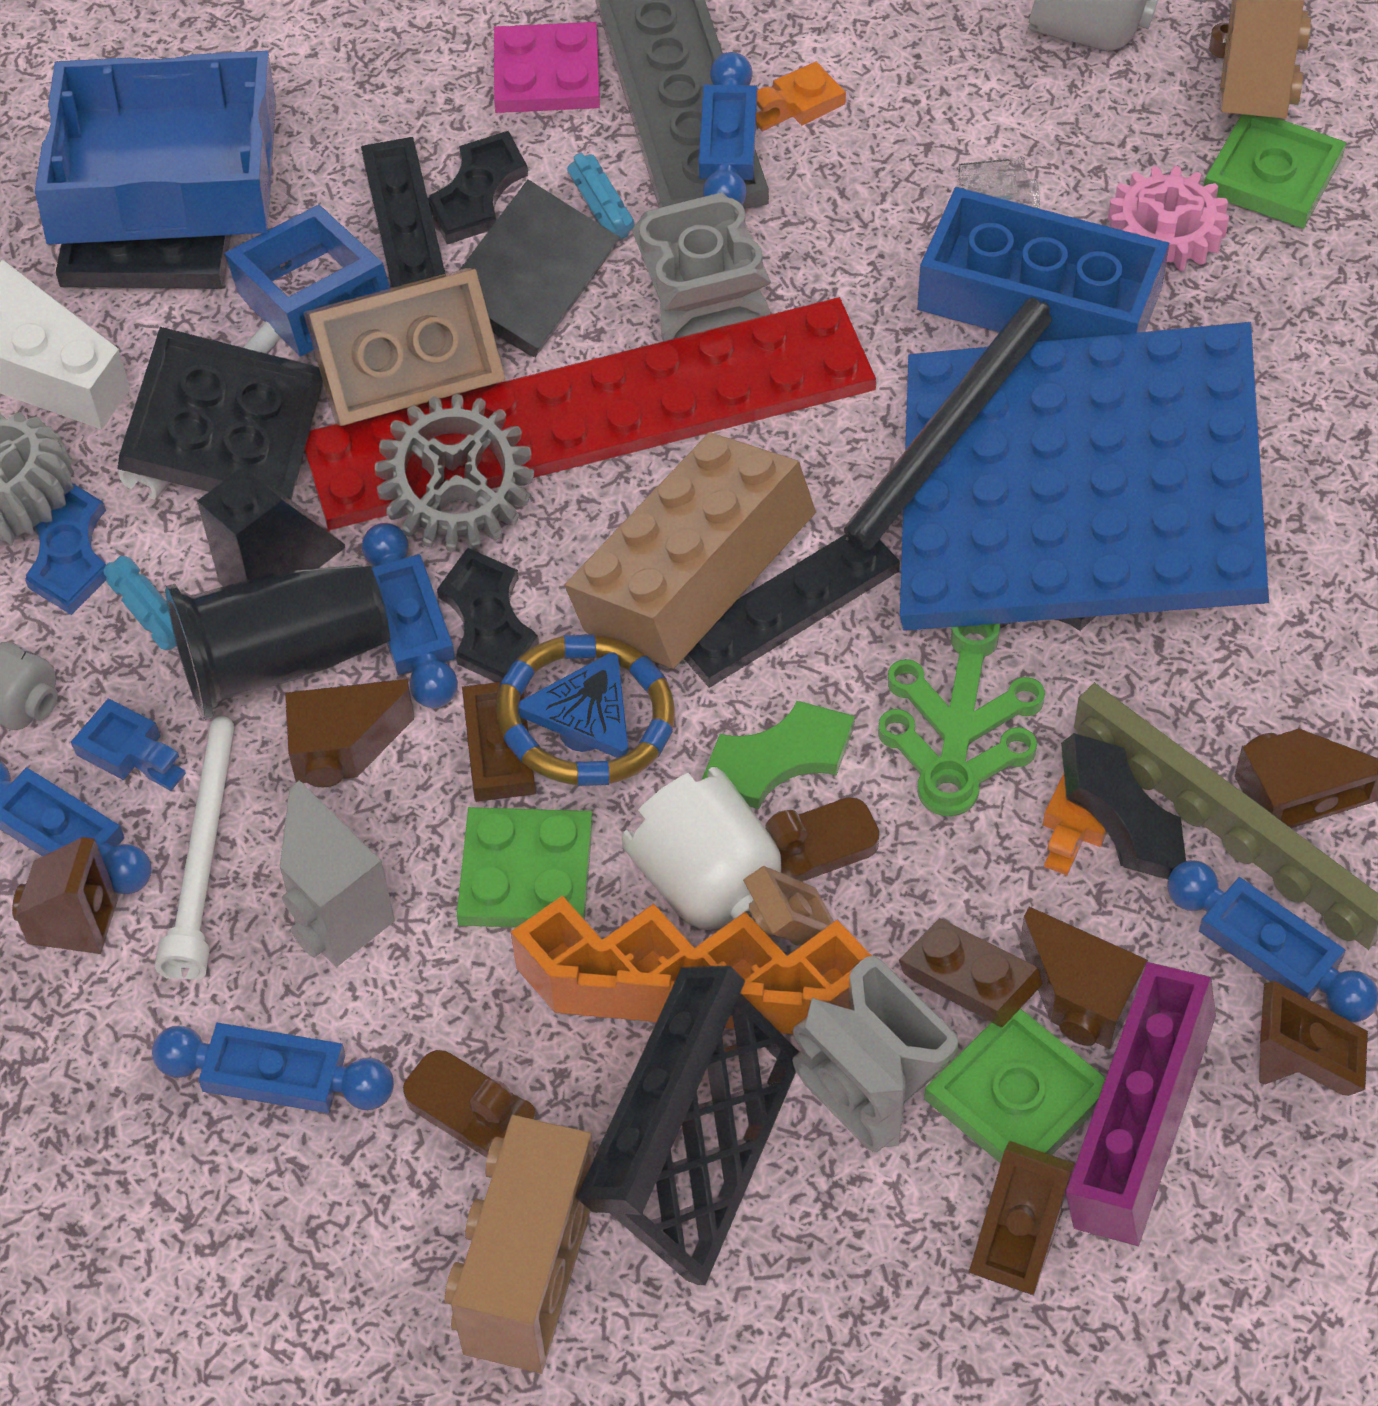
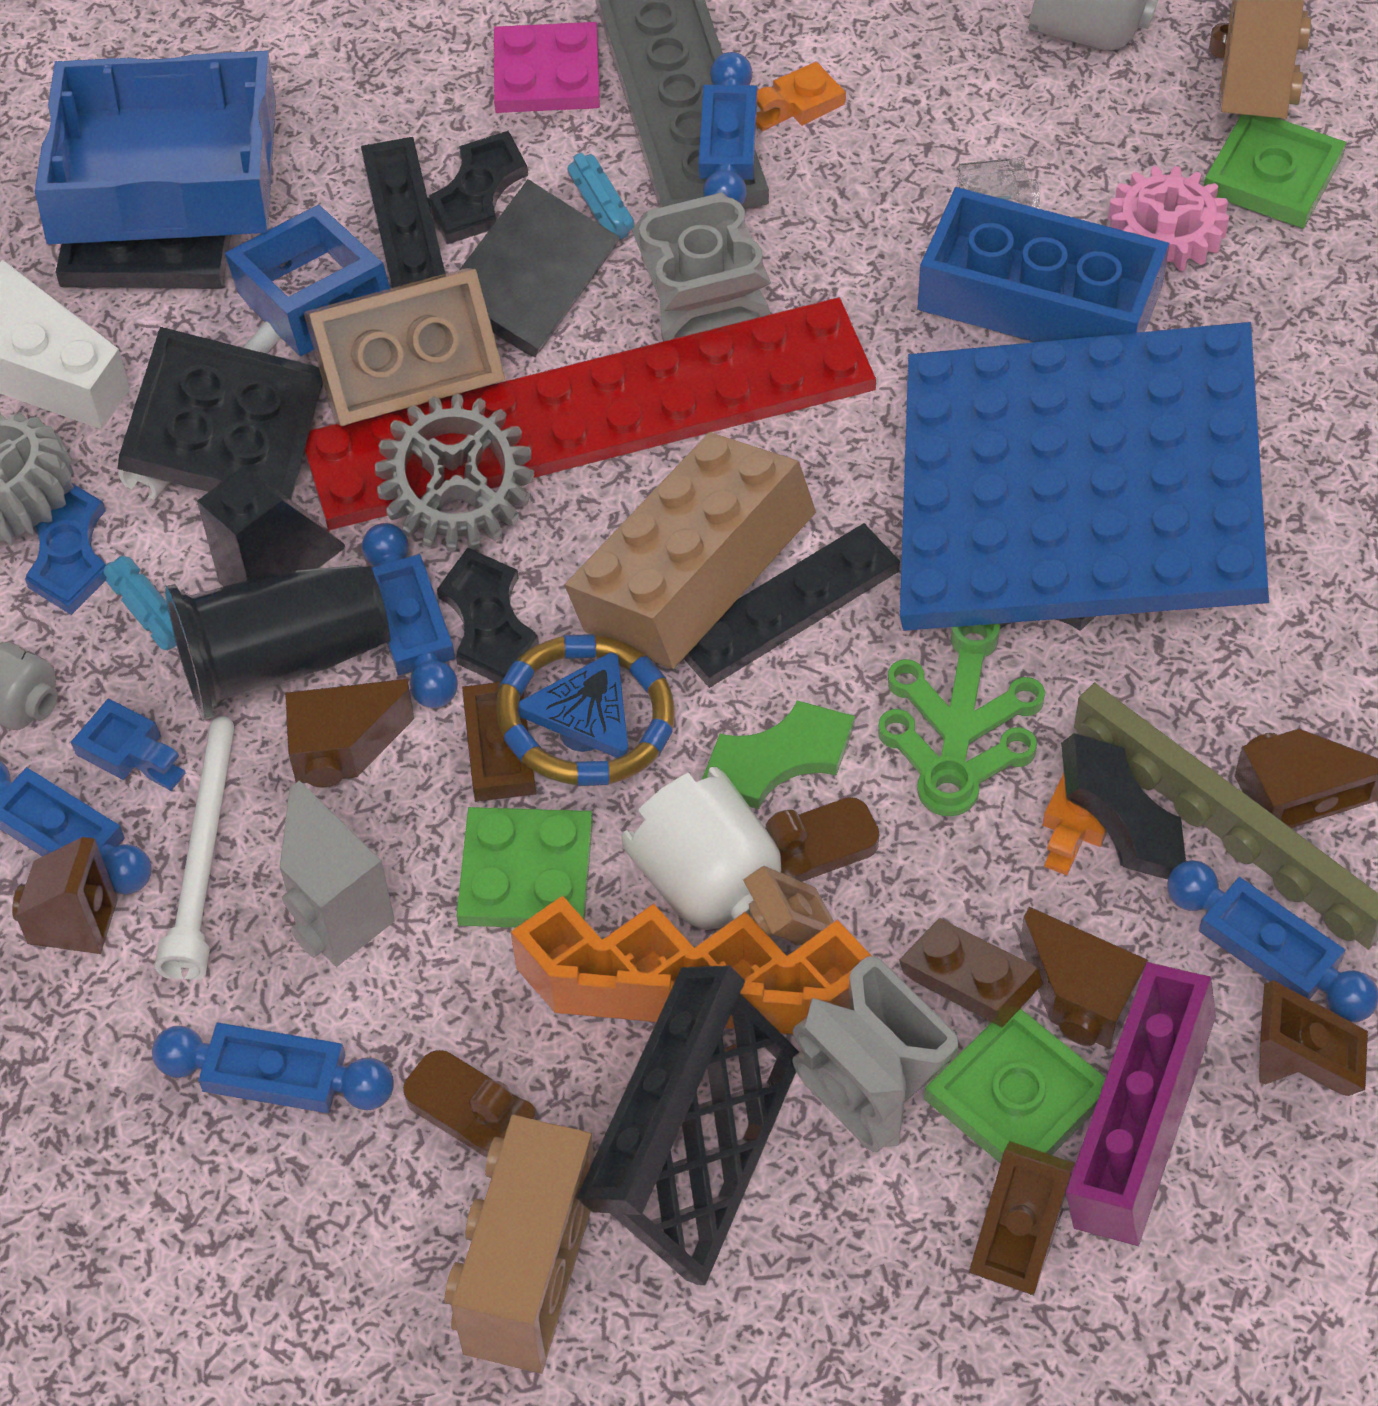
(947, 425): black axle -> none

